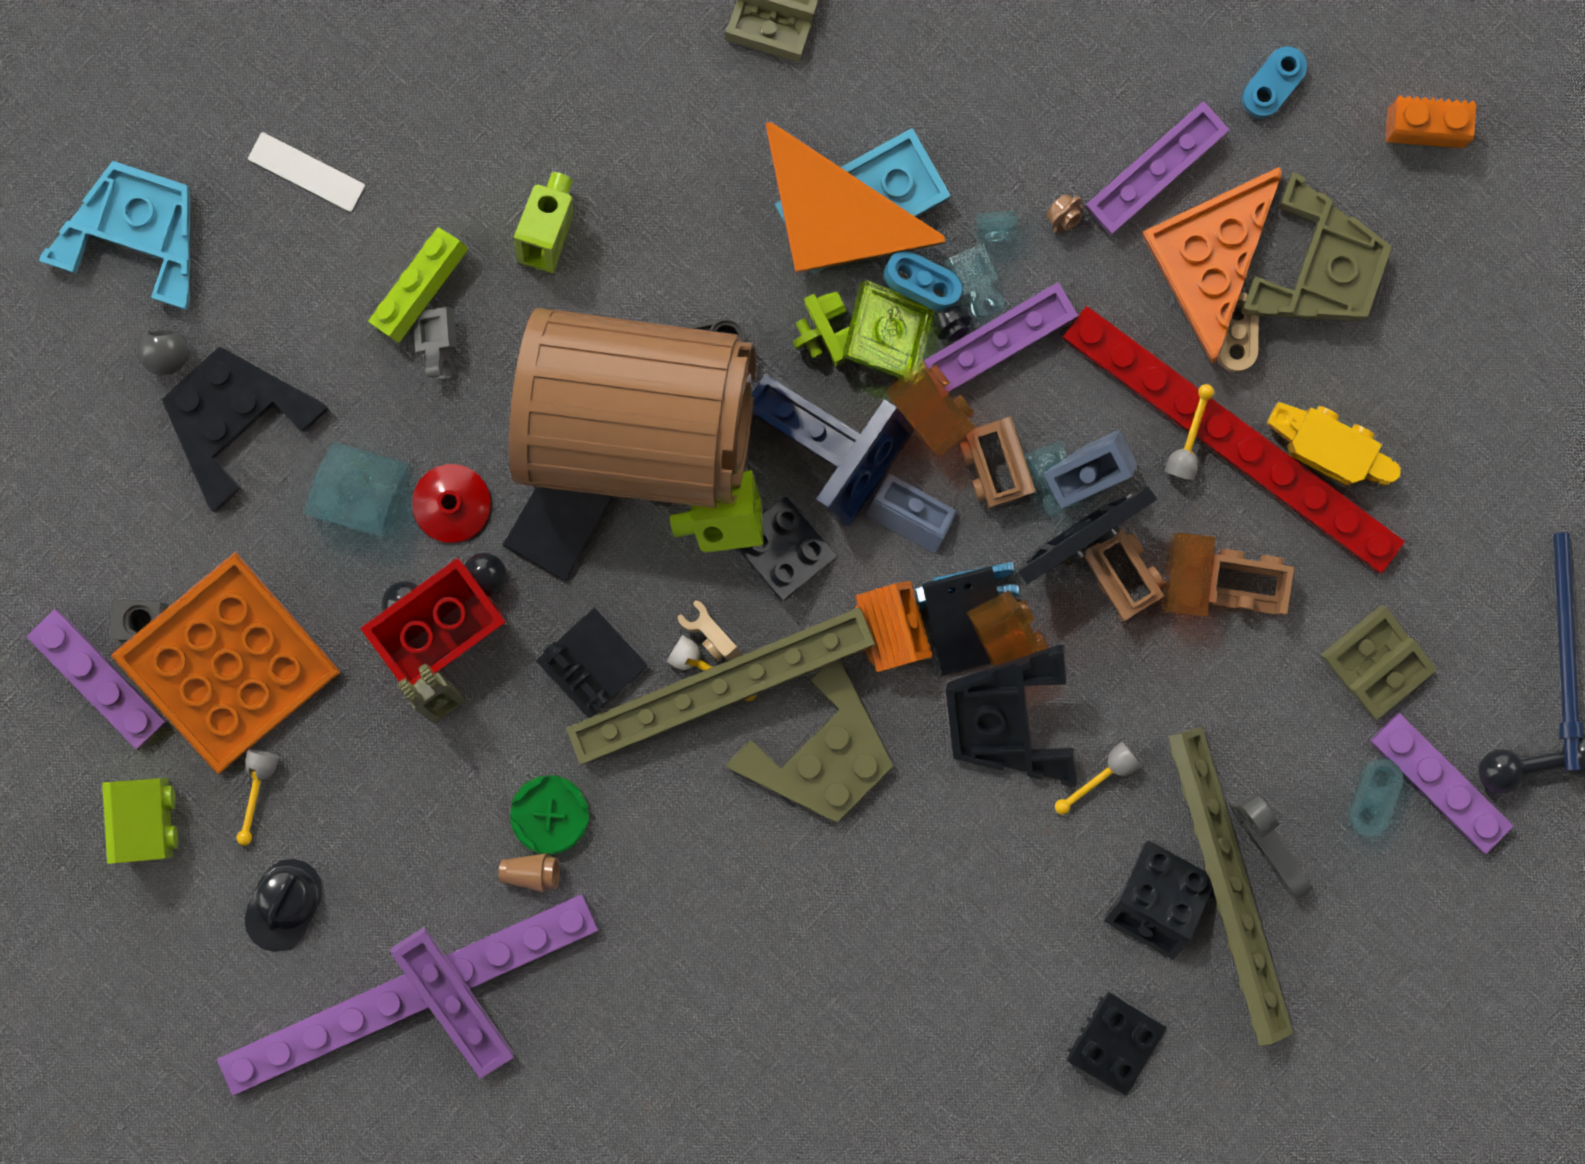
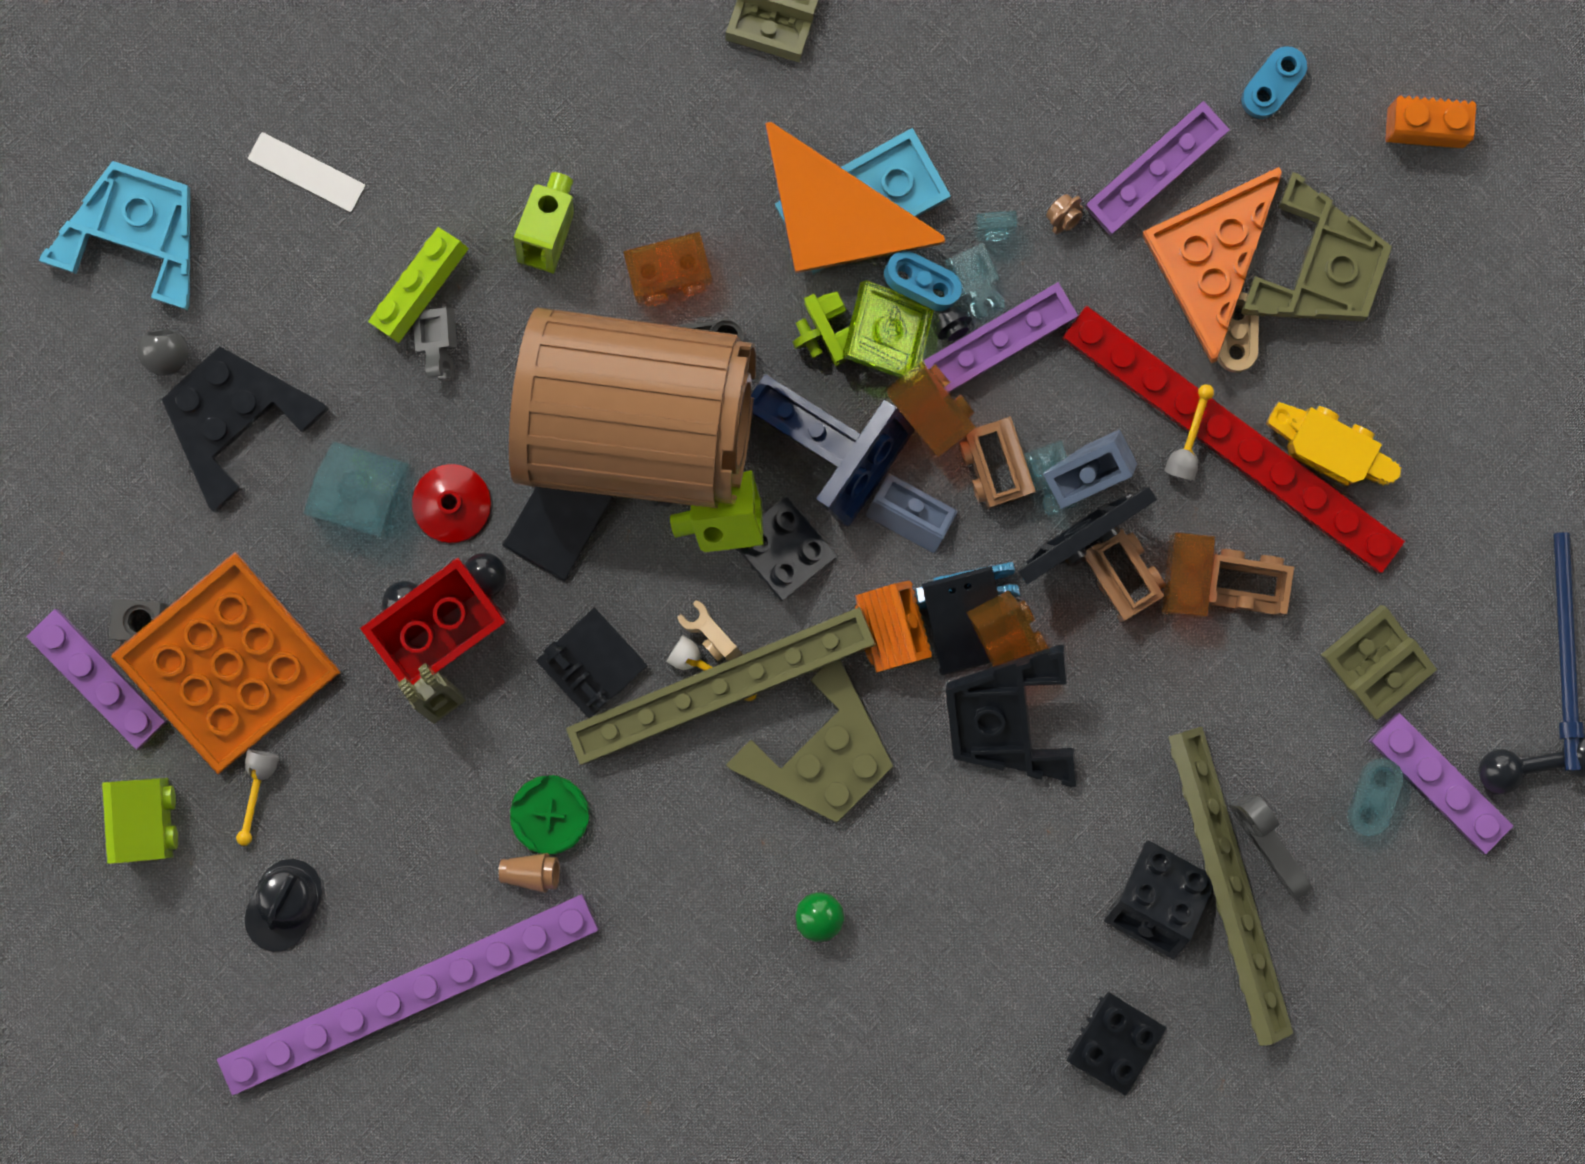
(452, 1002): medium lavender plate -> none
(668, 269): none -> clear orange brick
(819, 917): none -> green piece
(1119, 762): hinge -> none

